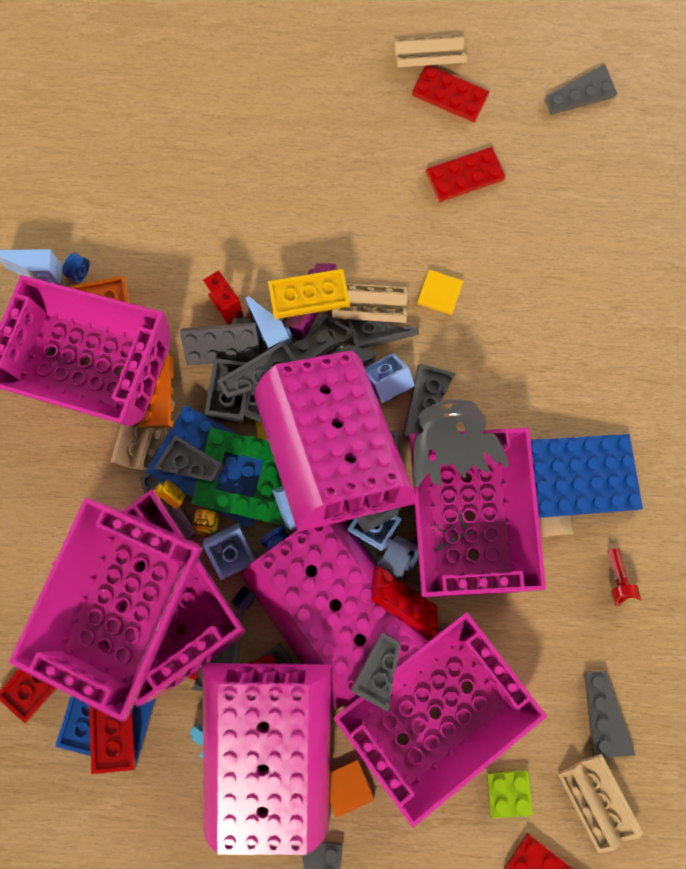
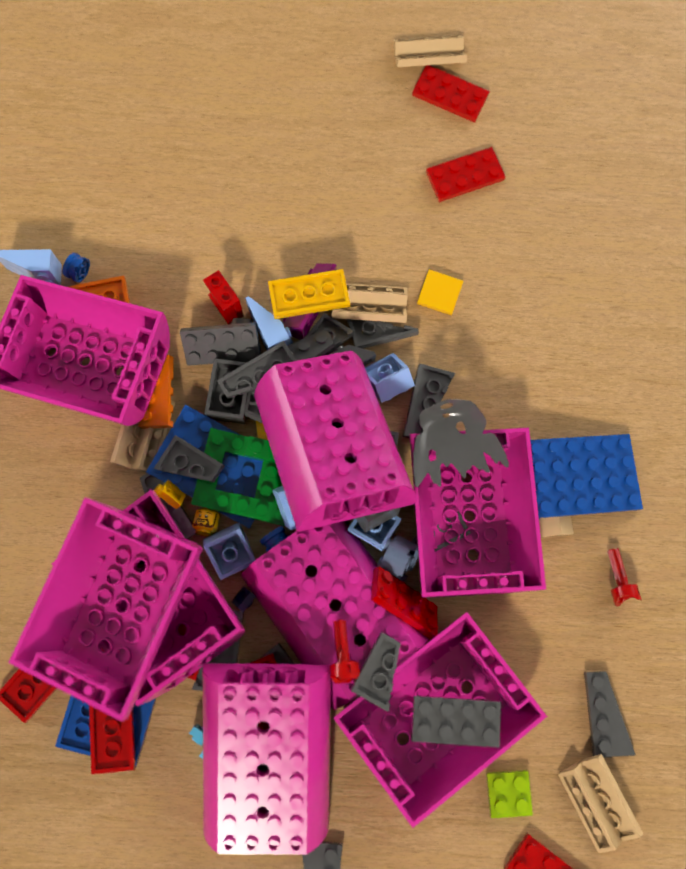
(344, 670): none -> red piece
(348, 788): orange tile -> none
(456, 721): none -> dark grey plate
(584, 91): dark grey wing -> none

